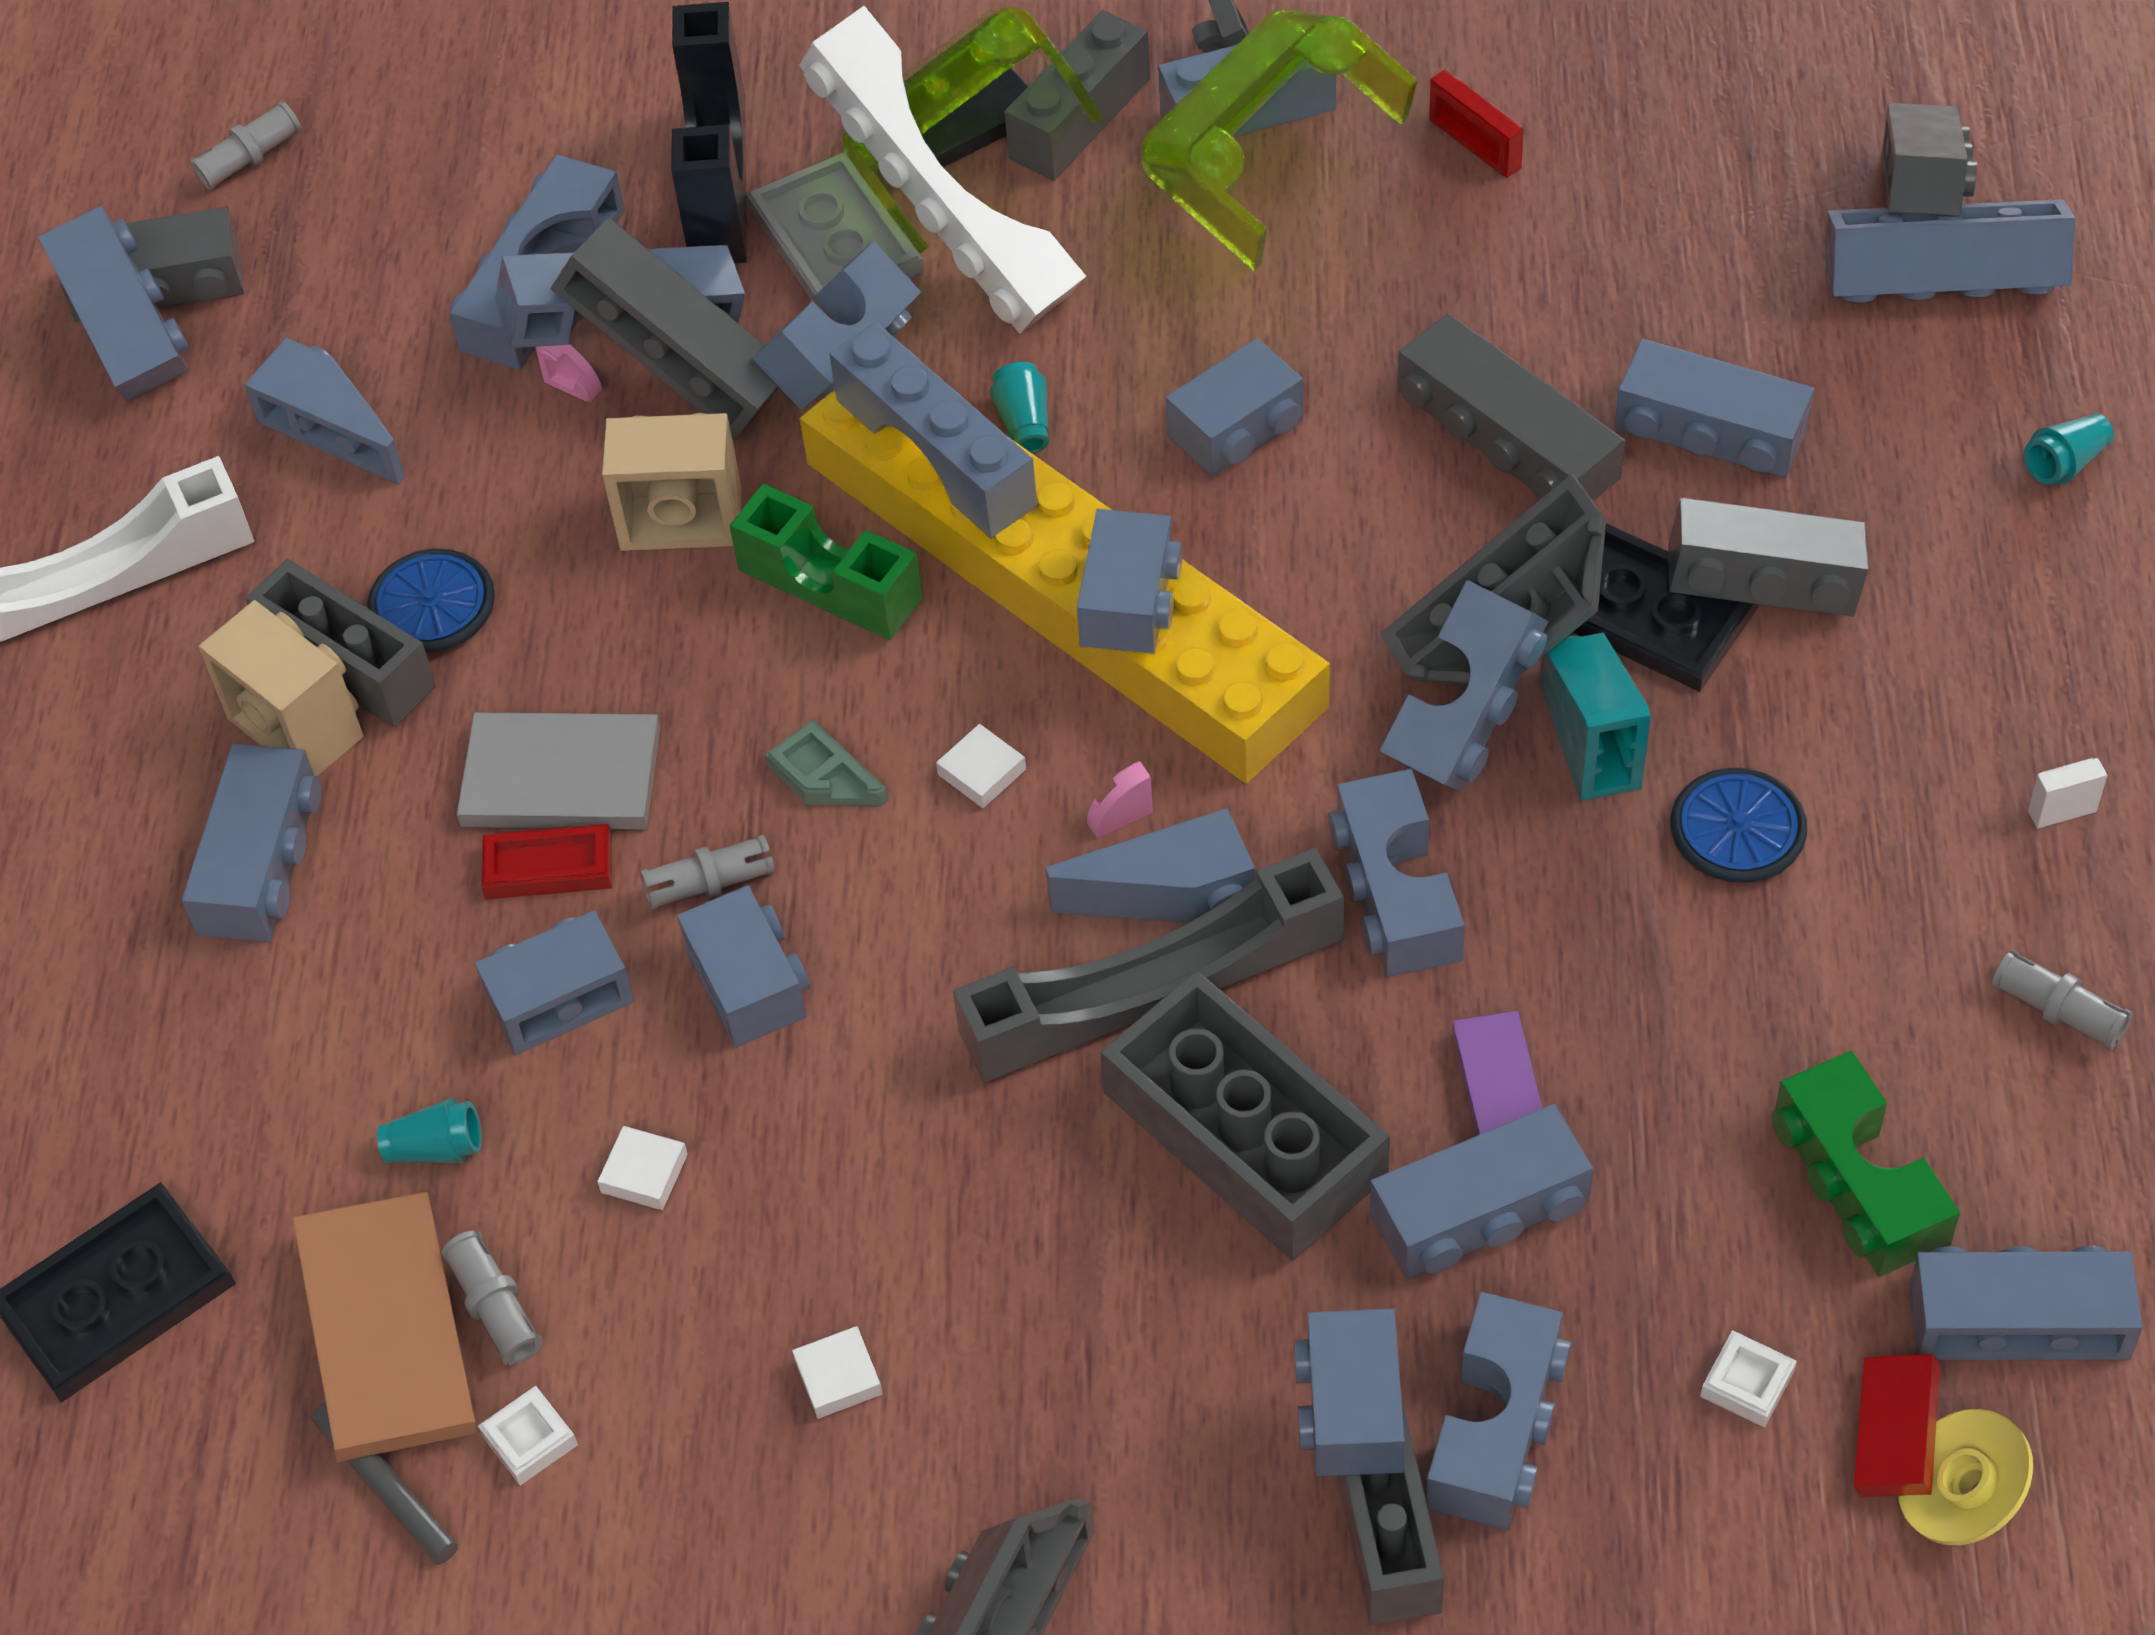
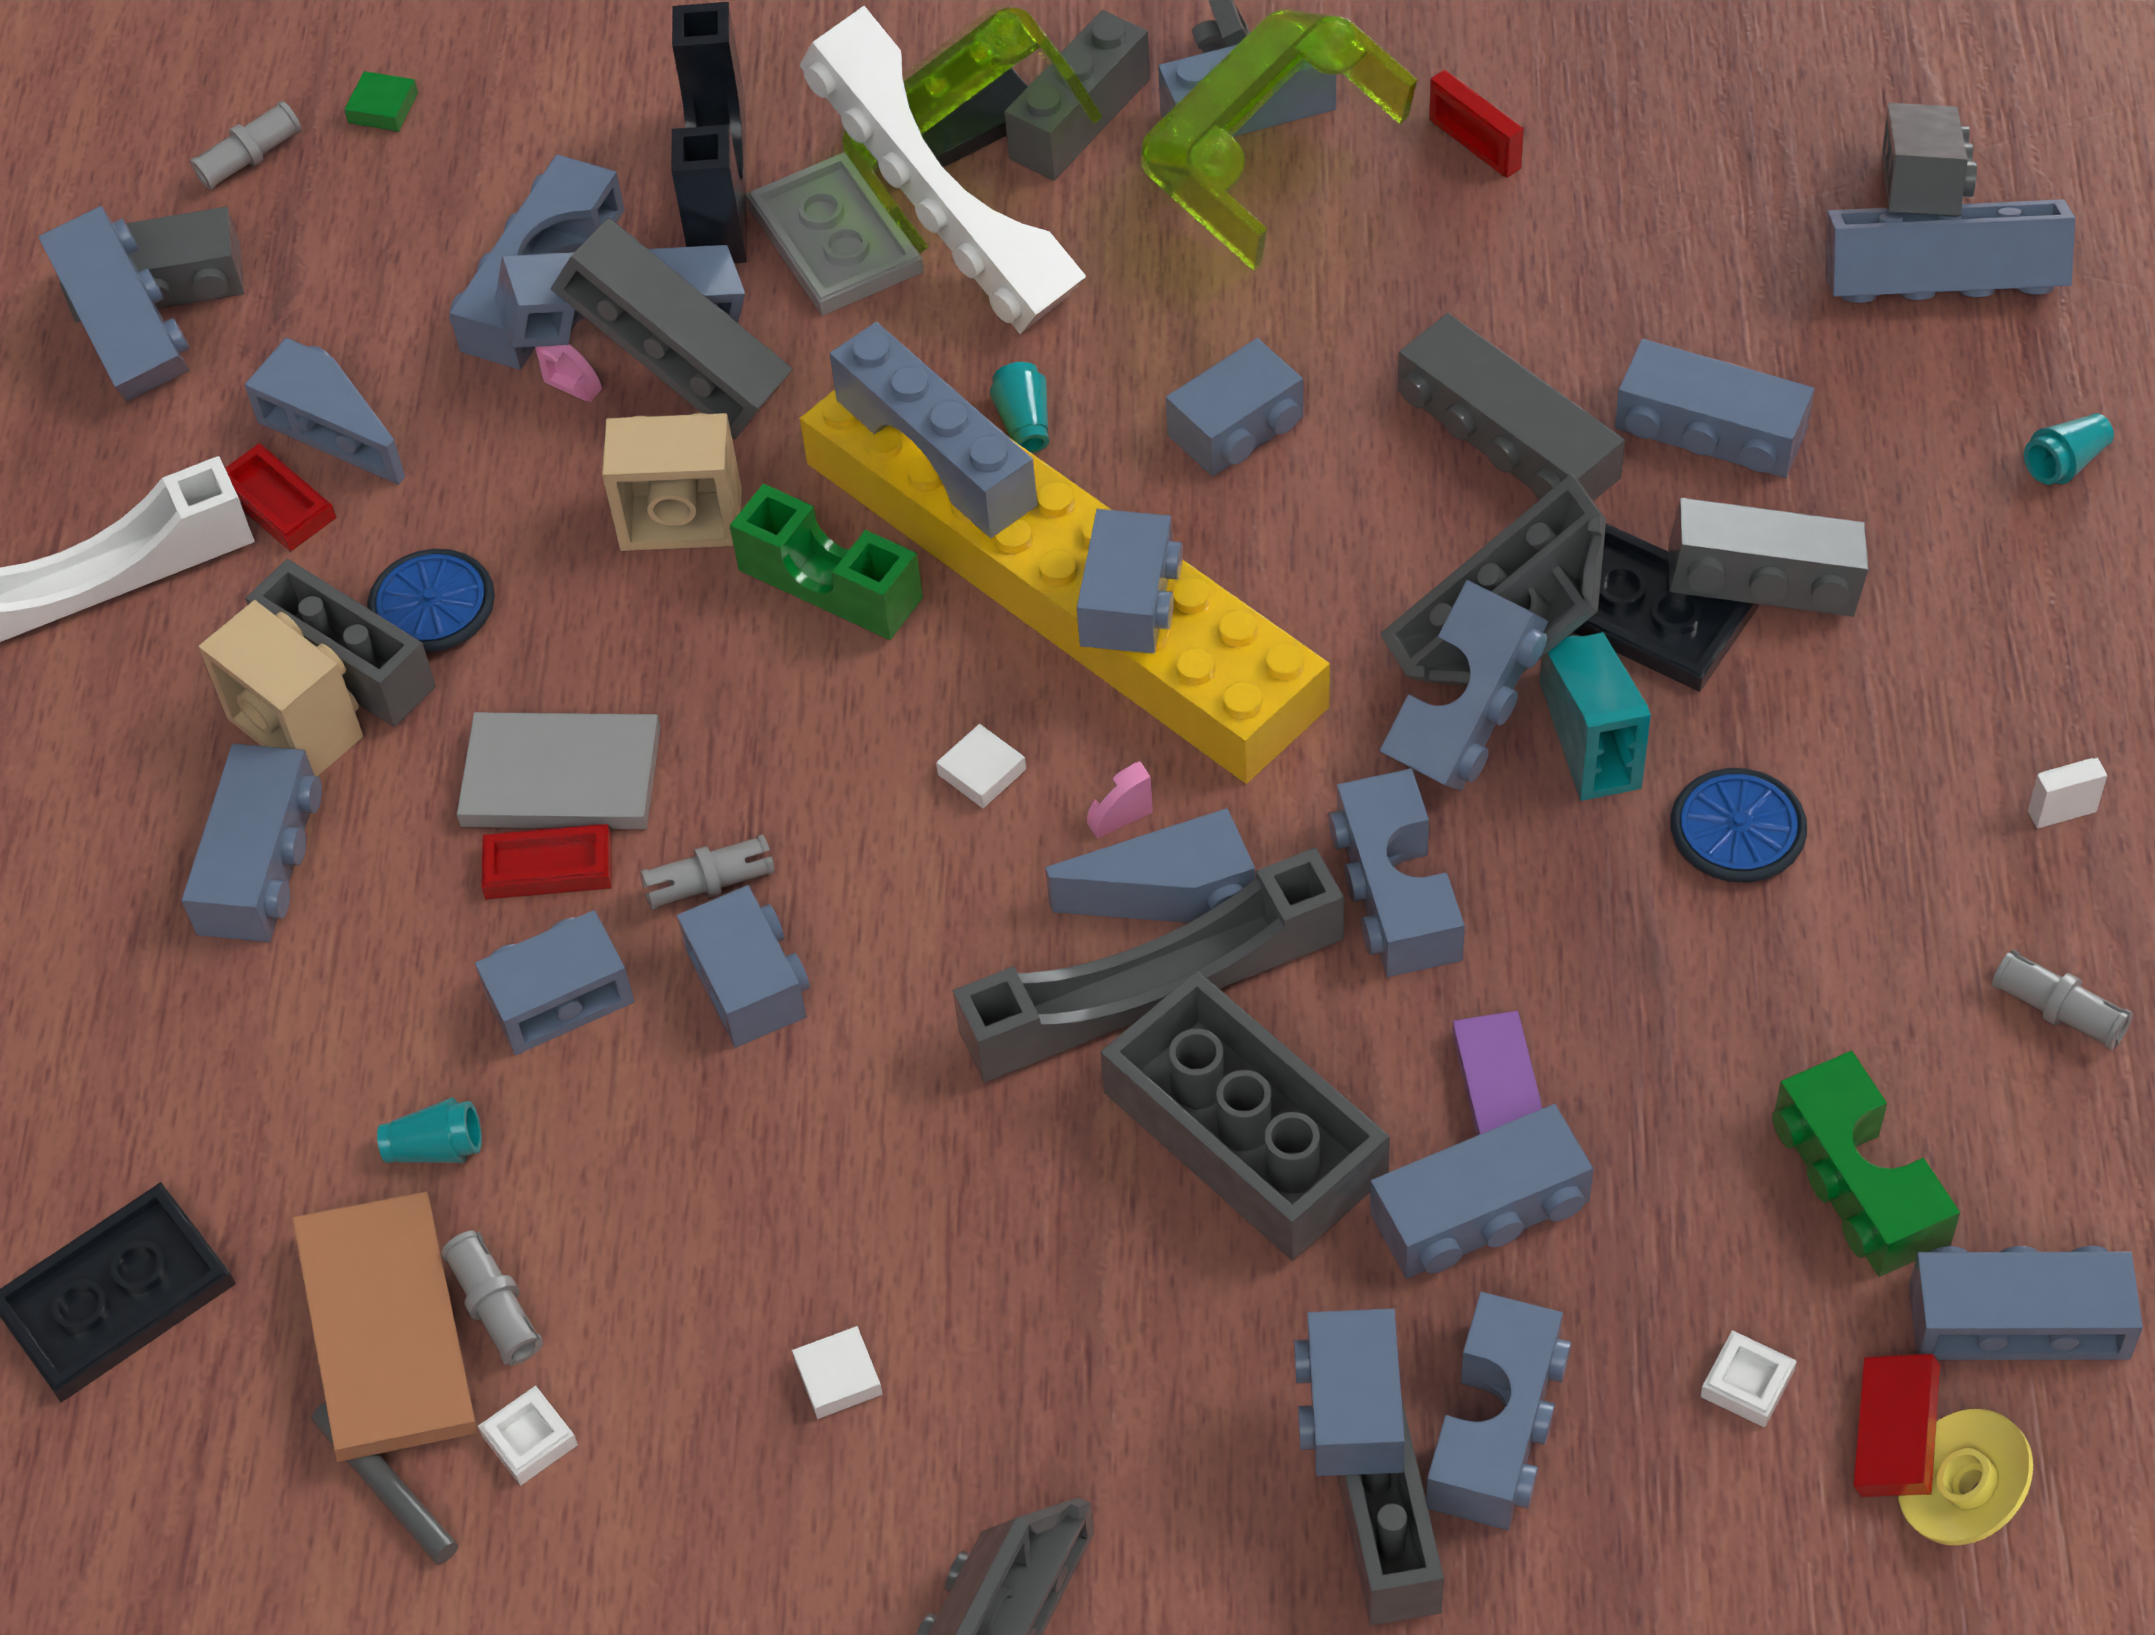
(278, 498): none -> red tile
(381, 101): none -> green tile
(642, 1168): white tile -> none
(823, 770): sand green tile -> none
(859, 295): sand blue arch -> none

